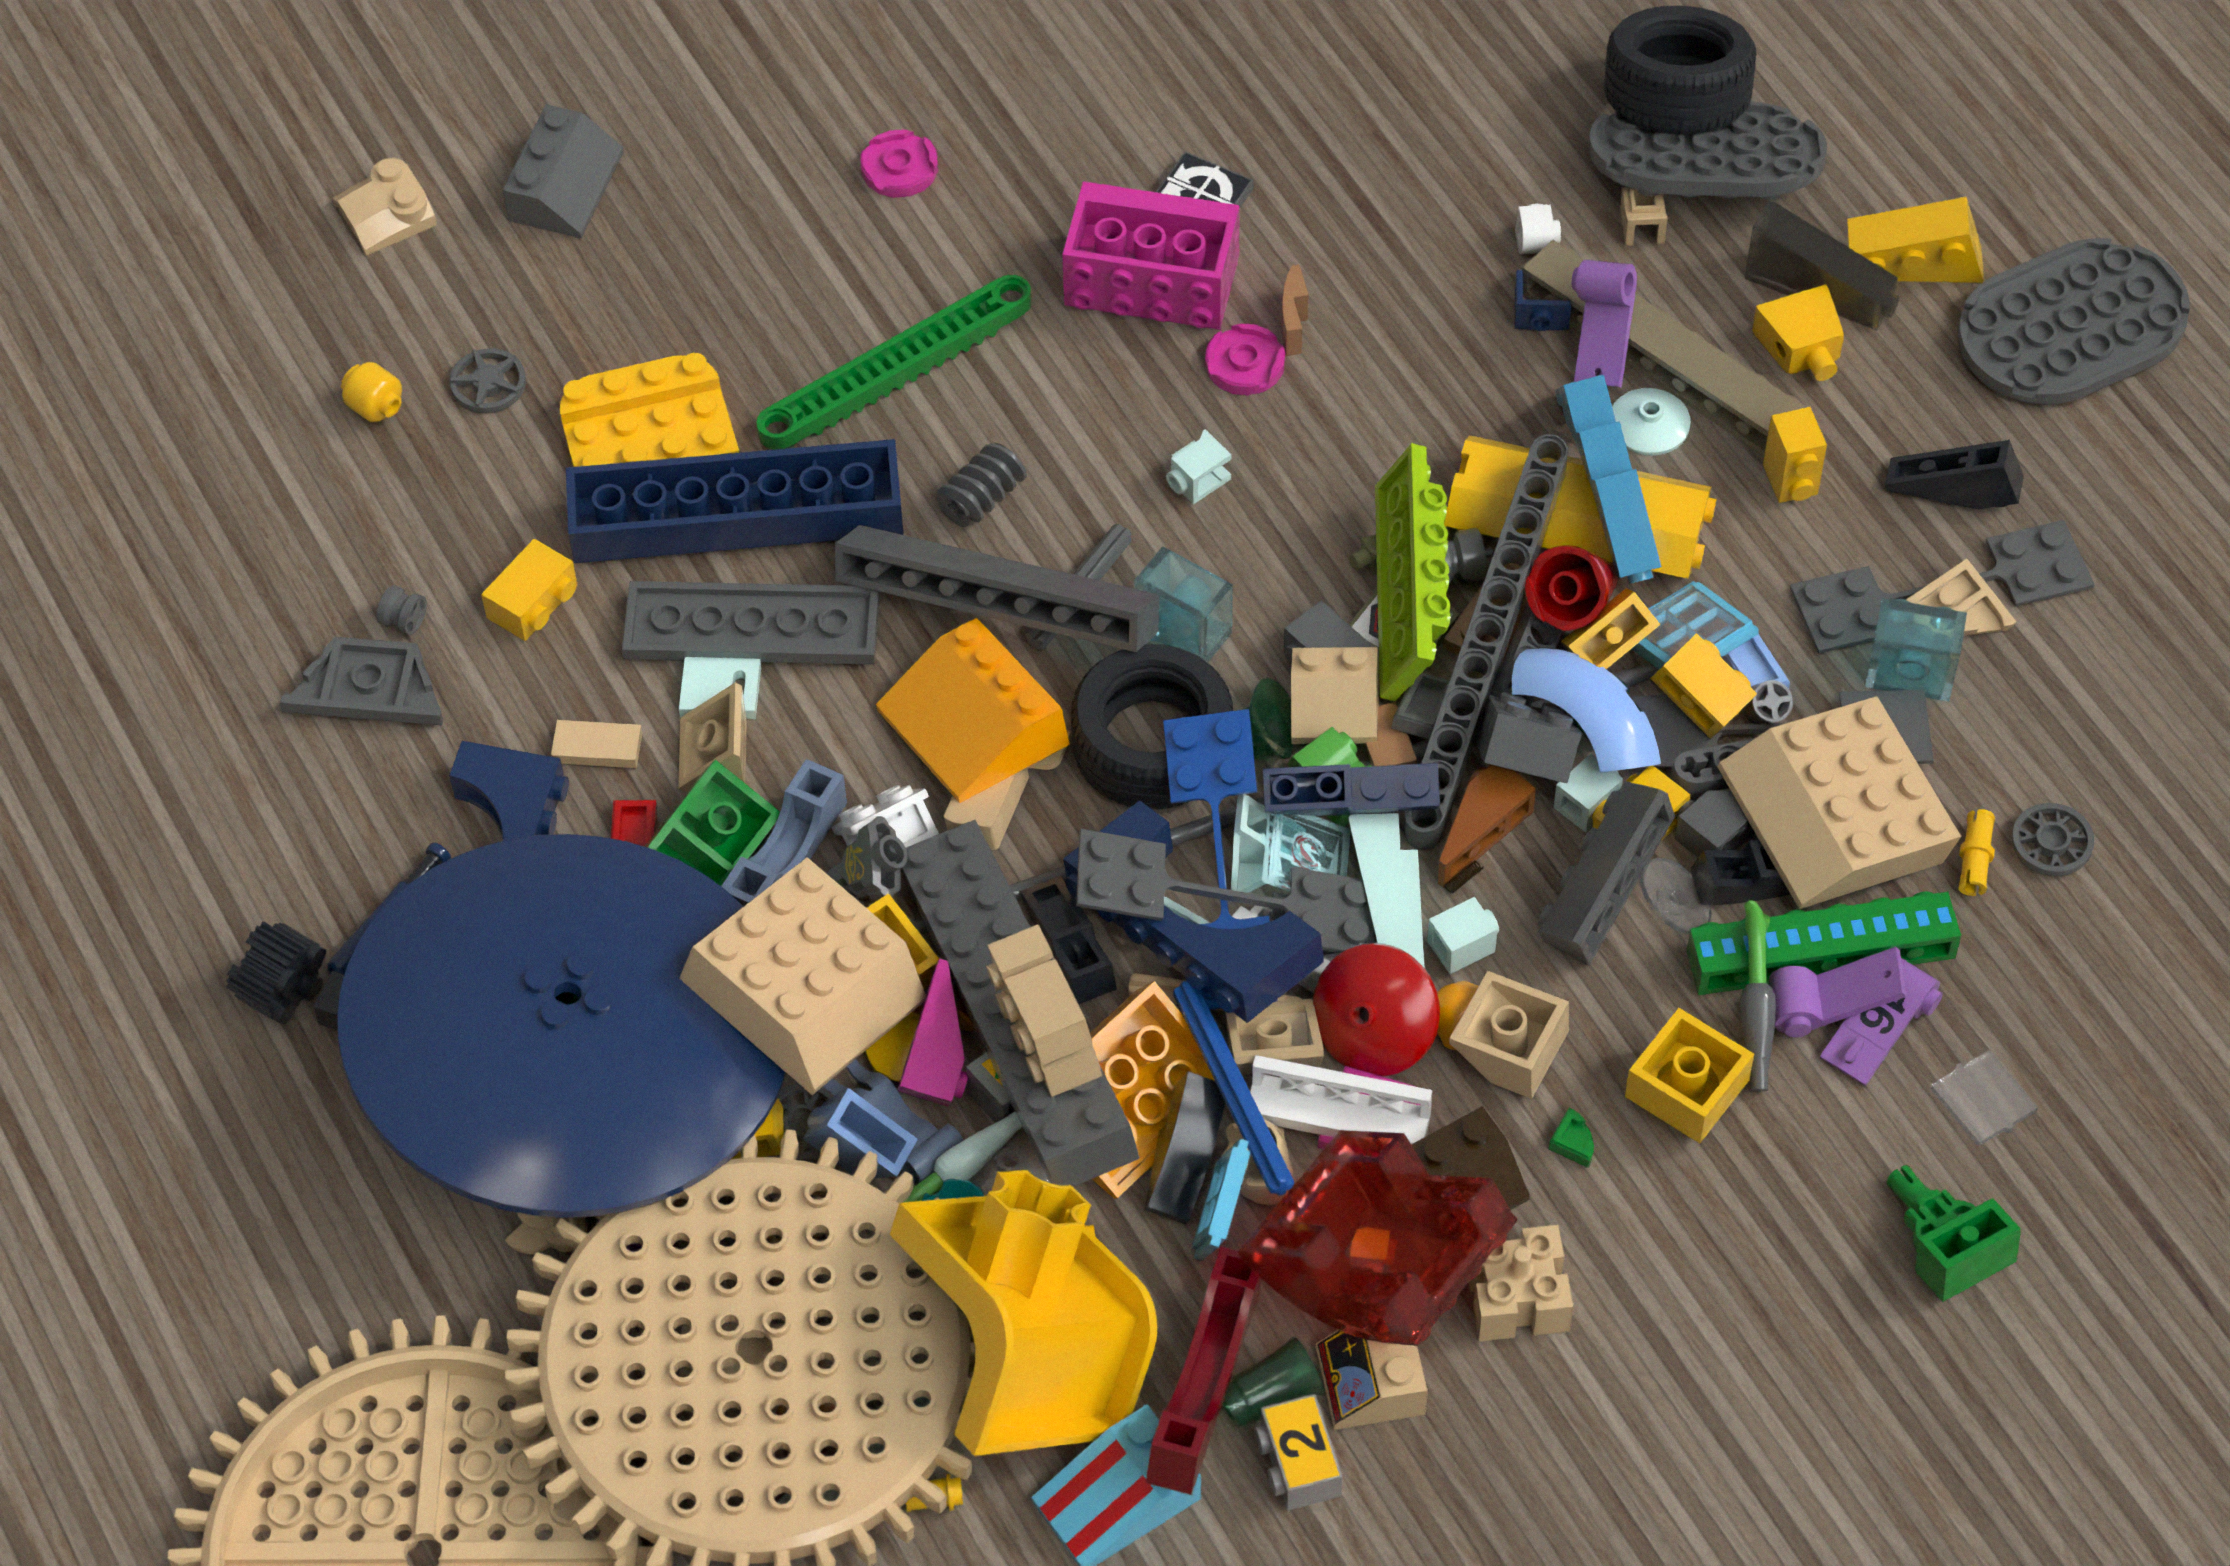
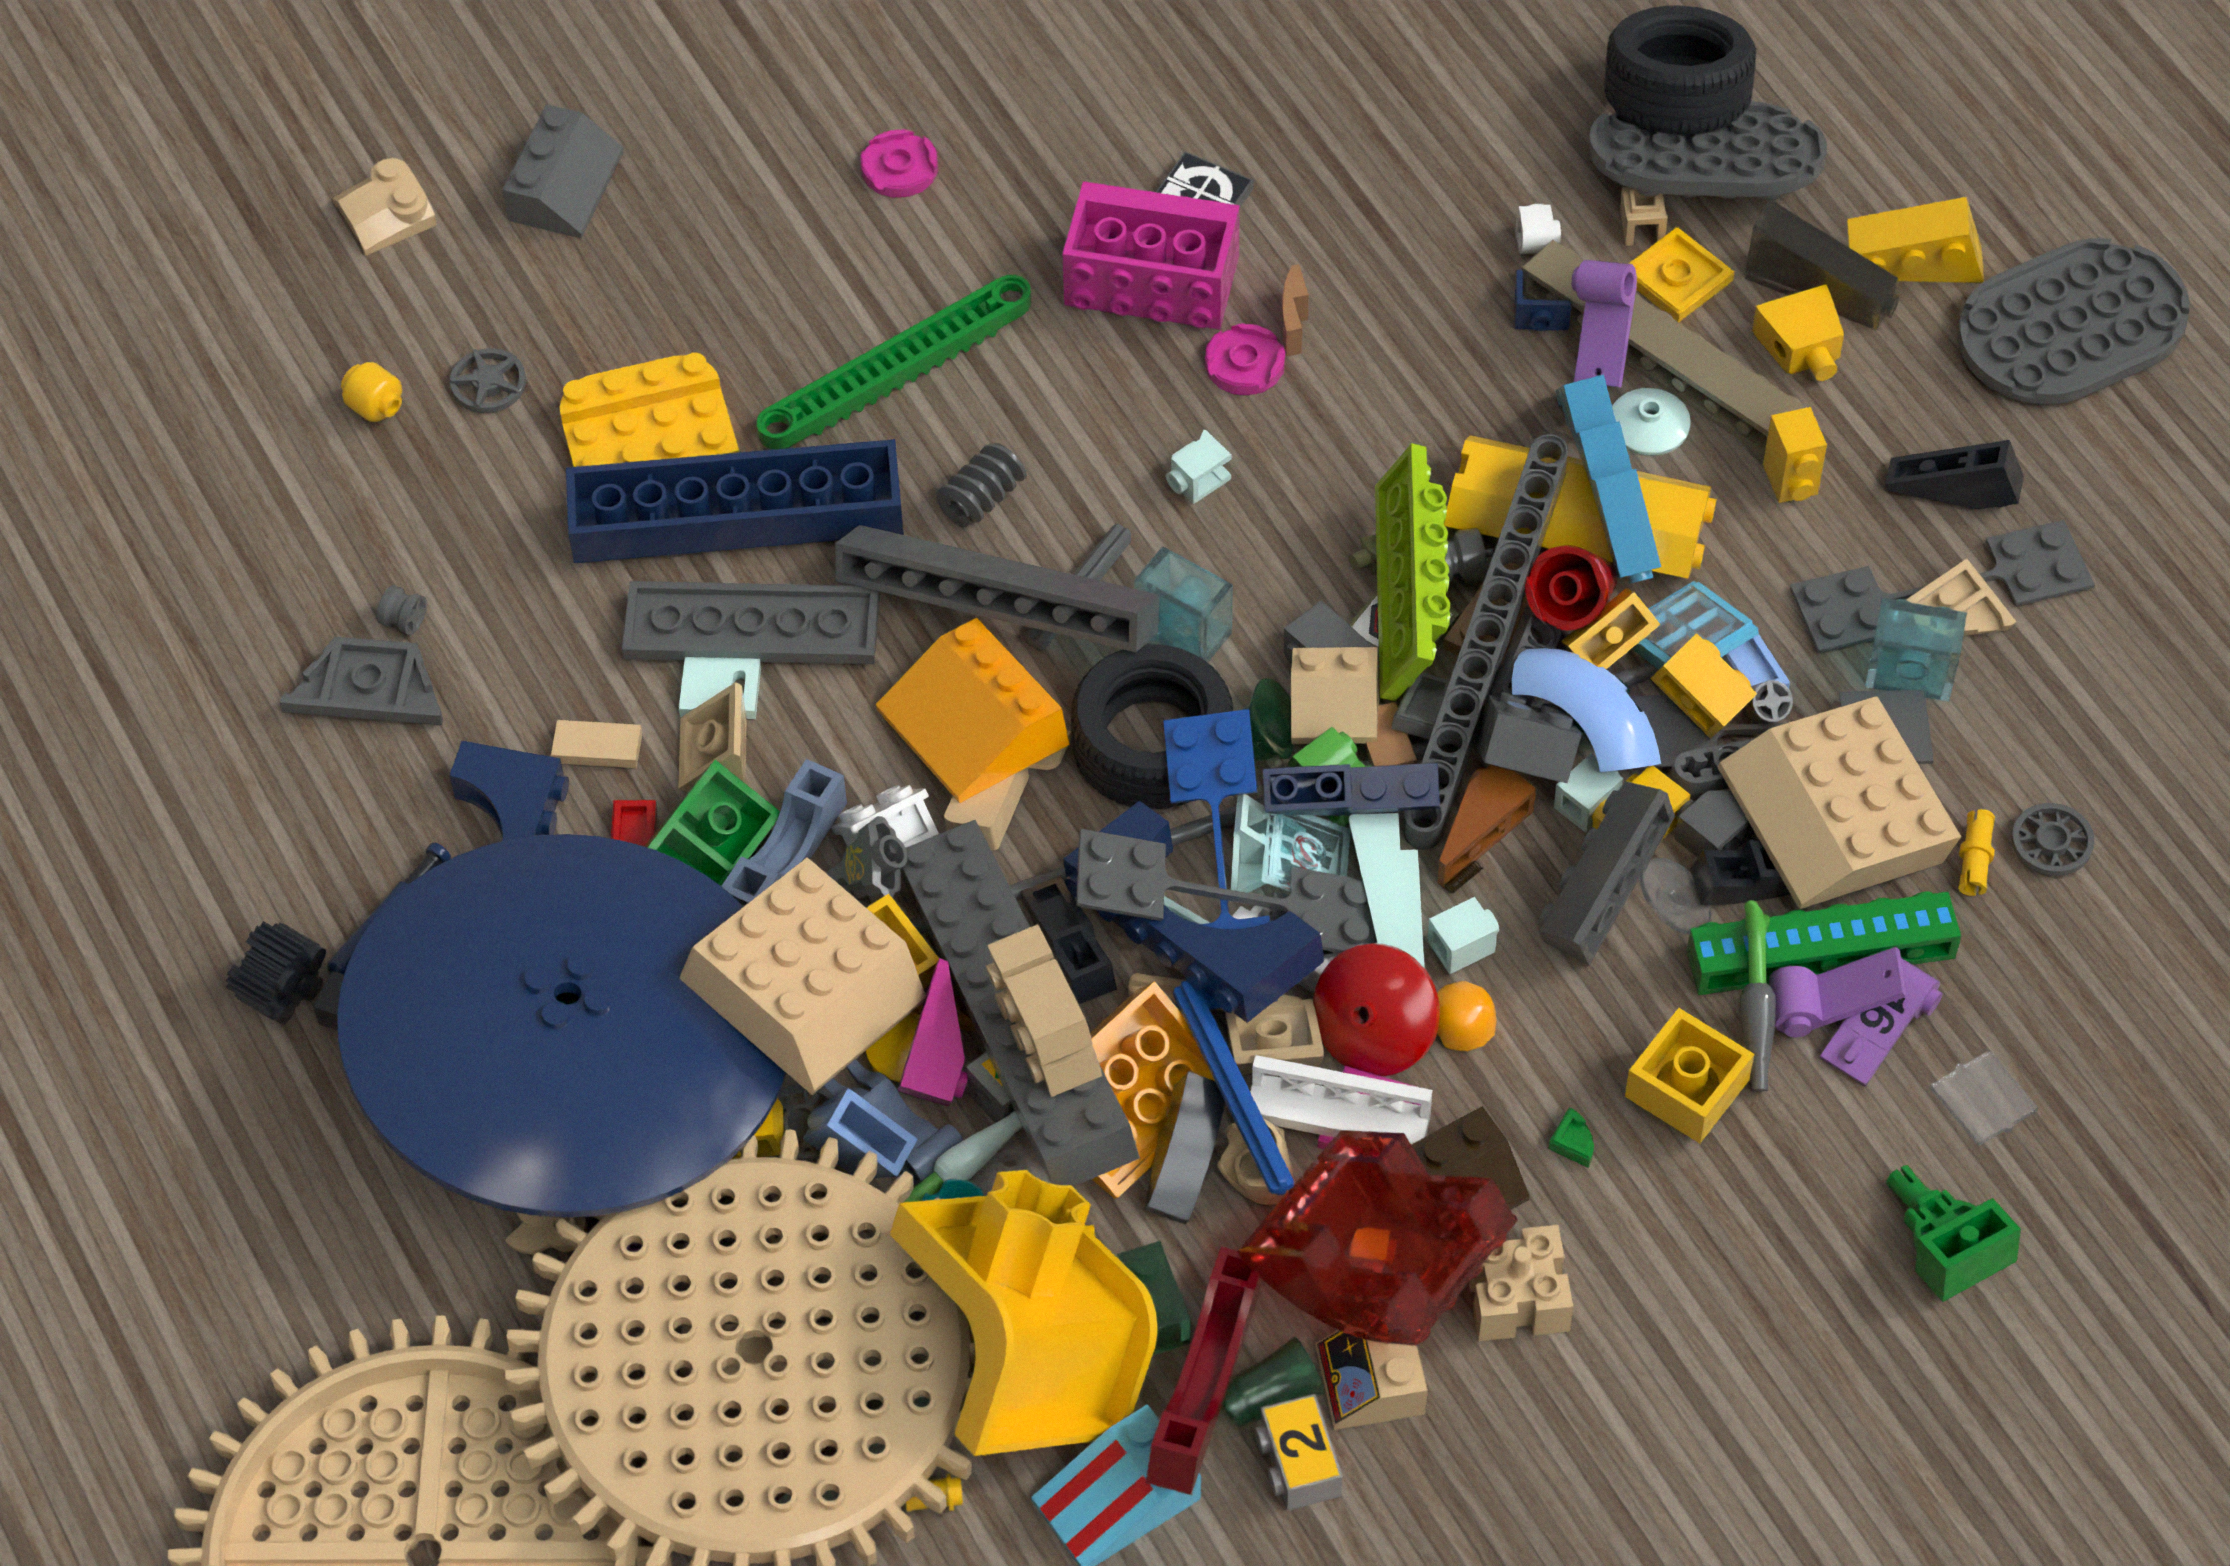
(530, 590): yellow brick -> none
(1153, 1270): none -> clear green brick
(1221, 1200): medium azure piece -> none
(1511, 1033): tan slope -> none
(1679, 274): none -> yellow tile

